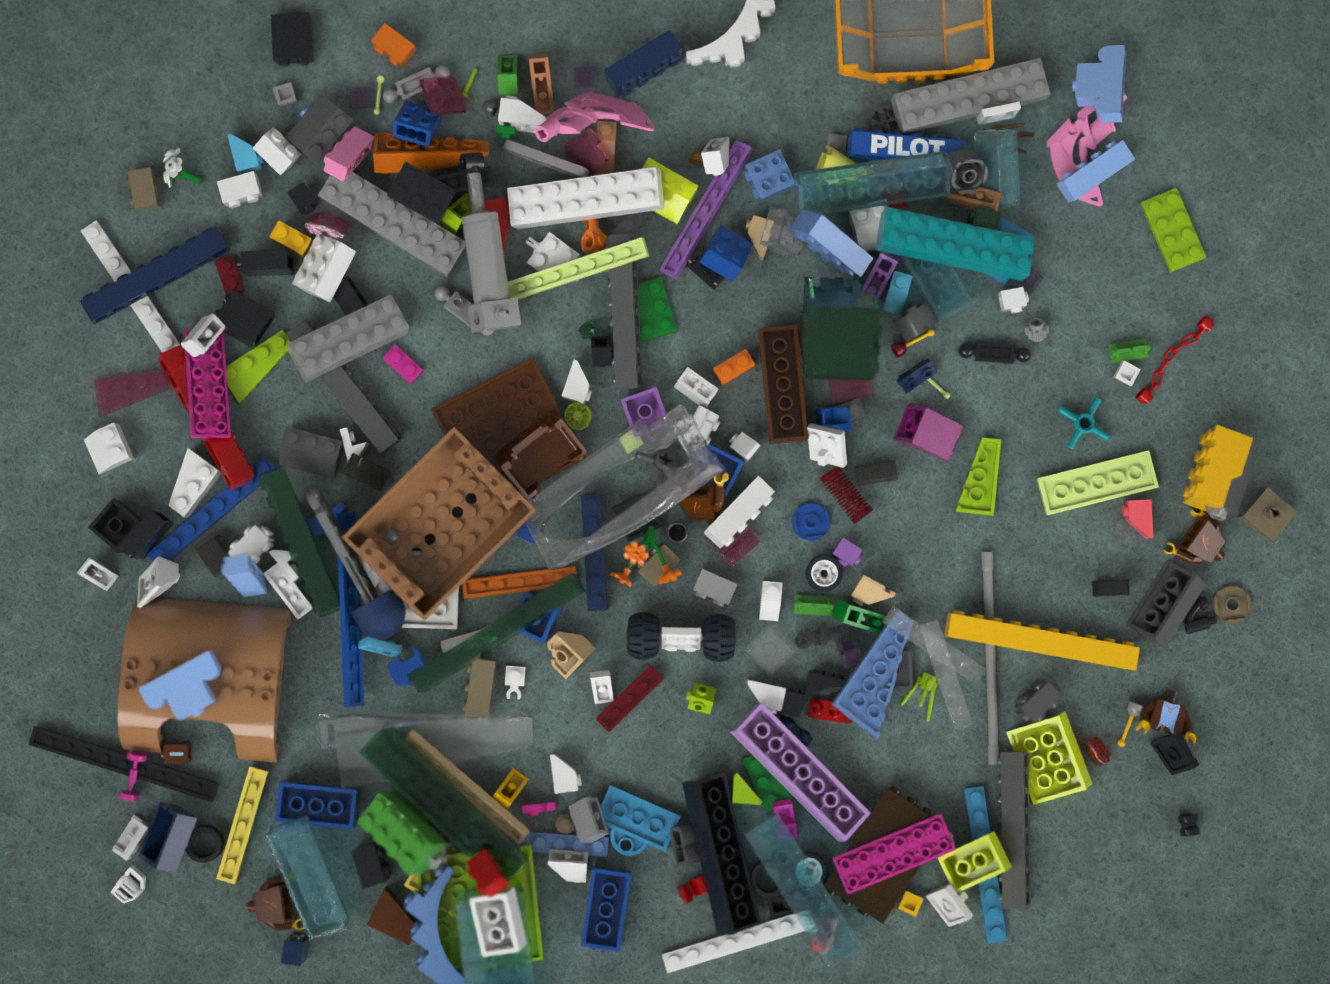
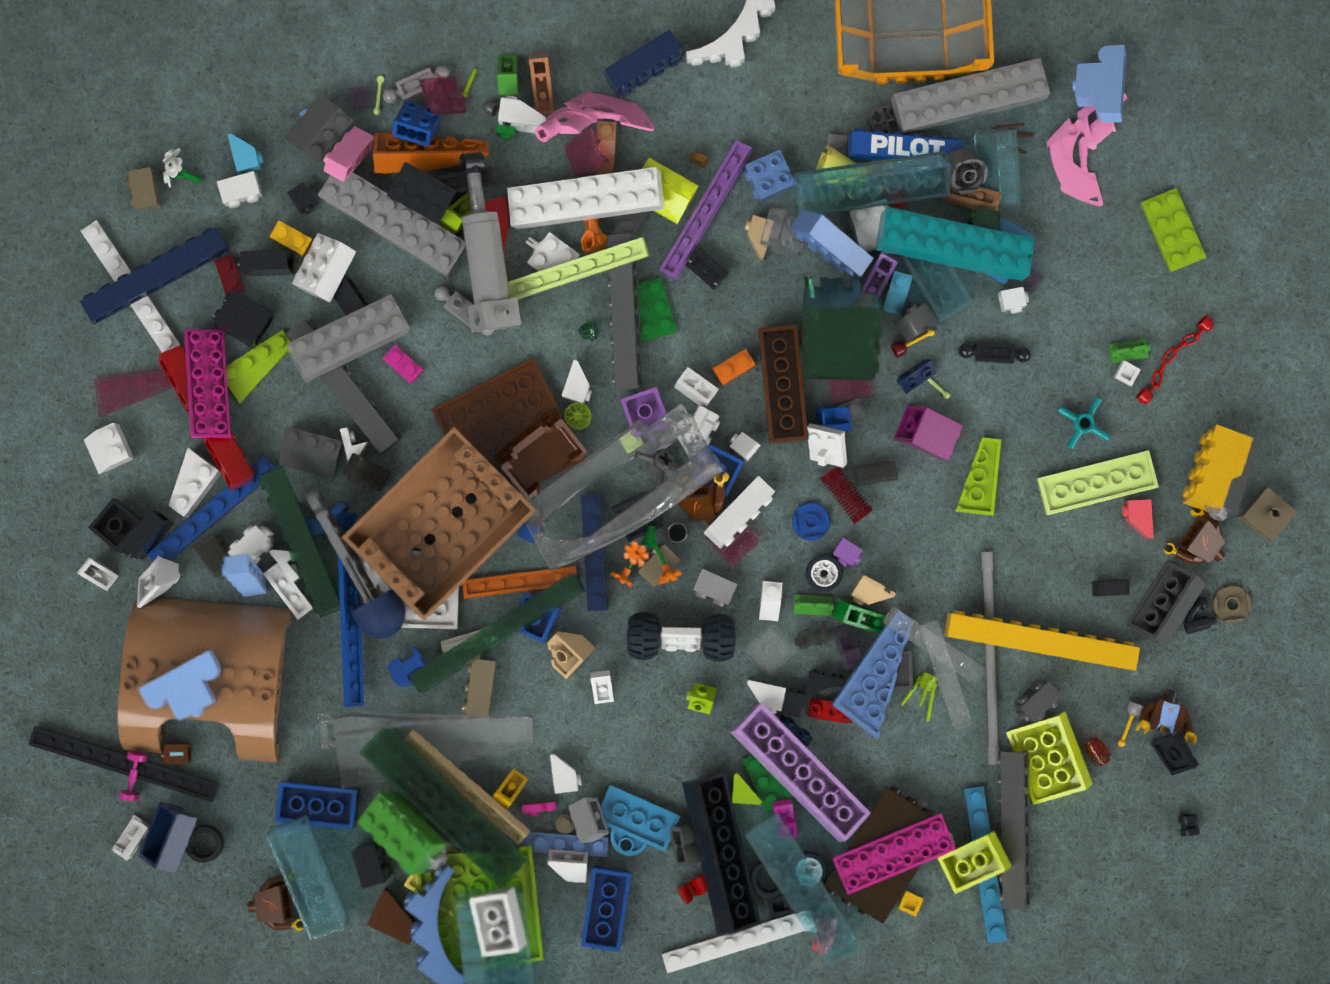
(130, 885): white piece -> none
(203, 335): white brick -> none
(242, 825): light yellow plate -> none
(277, 151): white brick -> none
(285, 94): light grey plate -> none
(292, 39): black brick -> none
(295, 949): dark blue brick -> none
(334, 226): clear pink slope -> none
(385, 647): medium azure plate -> none
(392, 536): dark grey hinge -> none
(393, 45): orange brick -> none
(486, 873): red brick -> none
(514, 677): white plate -> none
(545, 159): light grey beam -> none
(583, 77): clear purple plate -> none
(601, 351): black brick -> none
(629, 698): dark red plate -> none
(716, 156): white slope -> none
(726, 253): blue brick -> none
(950, 905): white hinge -> none
(998, 113): white tile -> none
(1036, 329): light grey gear -> none
(1095, 171): light blue brick -> none

